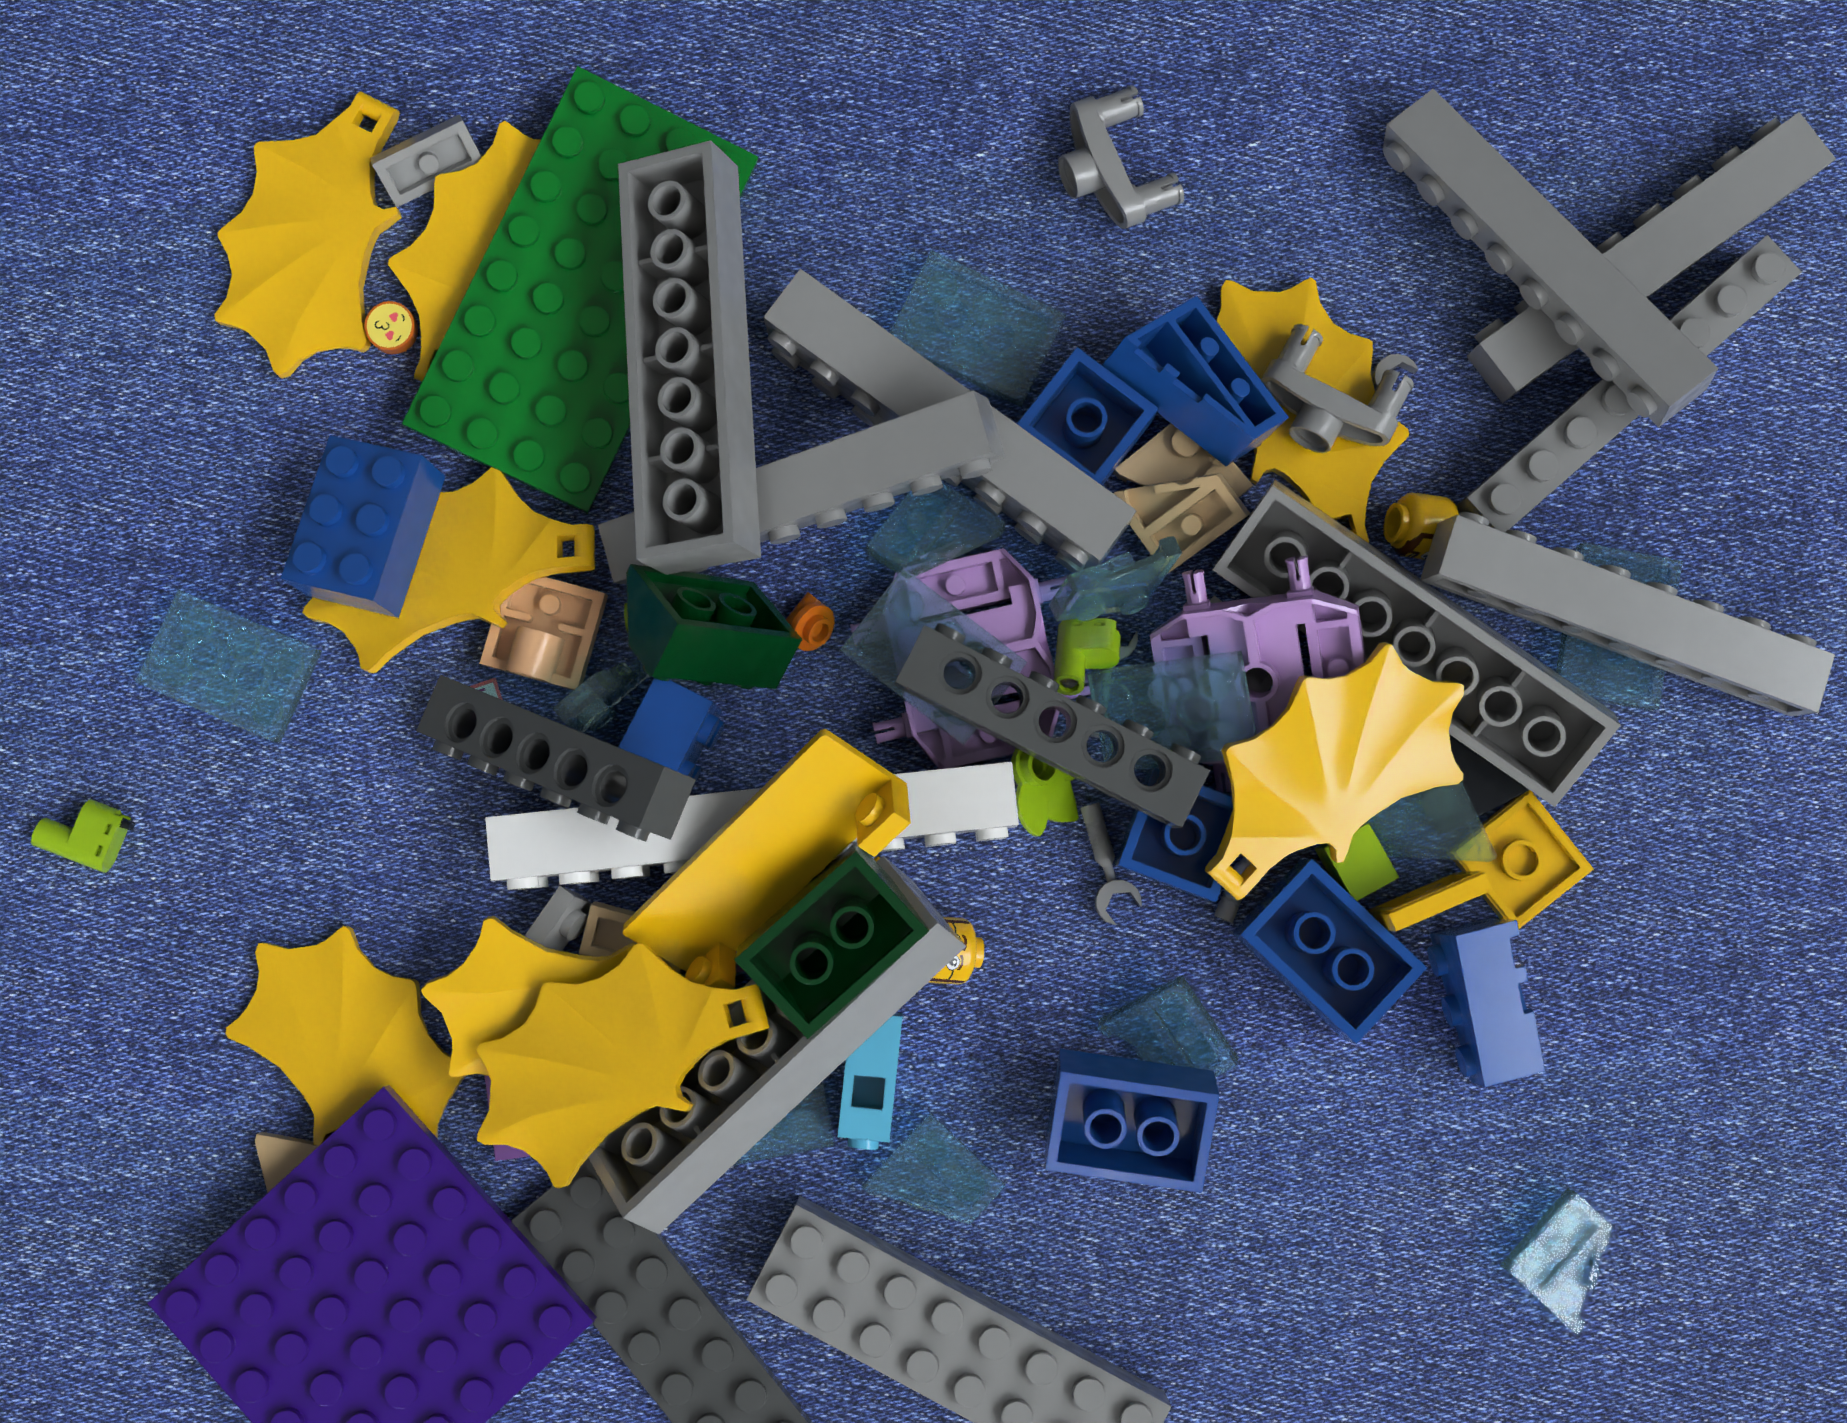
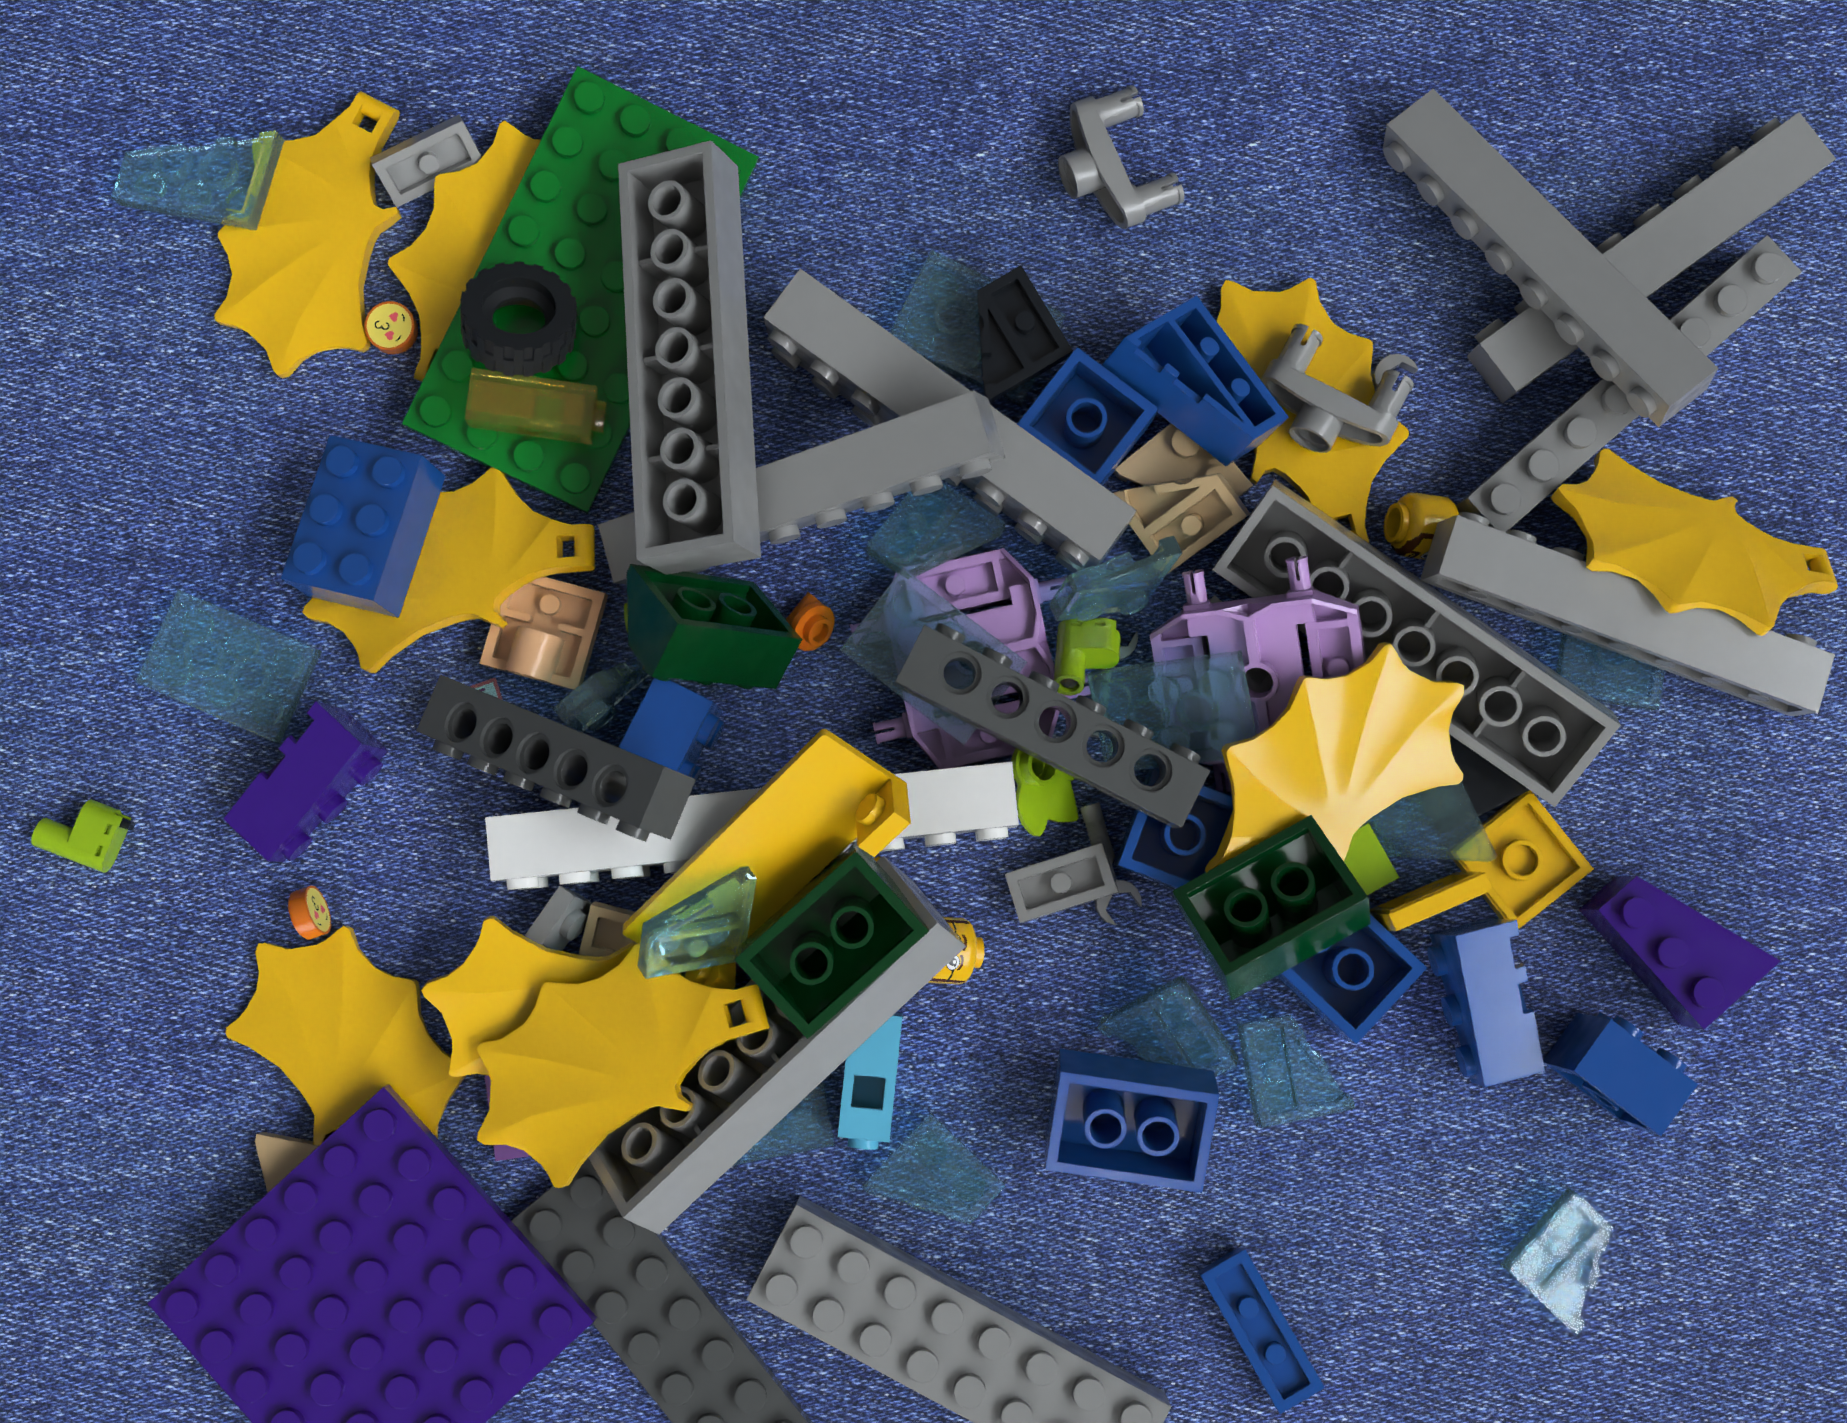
(203, 183): none -> clear light blue wing
(306, 784): none -> dark purple wedge
(309, 912): none -> orange tile
(516, 352): none -> black tyre
(534, 406): none -> clear yellow brick
(699, 929): none -> clear light blue wing
(1016, 334): none -> black wing
(1061, 883): none -> light grey plate
(1261, 1329): none -> blue plate
(1273, 907): none -> dark green slope
(1285, 1074): none -> clear light blue wing
(1621, 1072): none -> blue brick
(1675, 950): none -> dark purple wedge
(1689, 546): none -> yellow animal

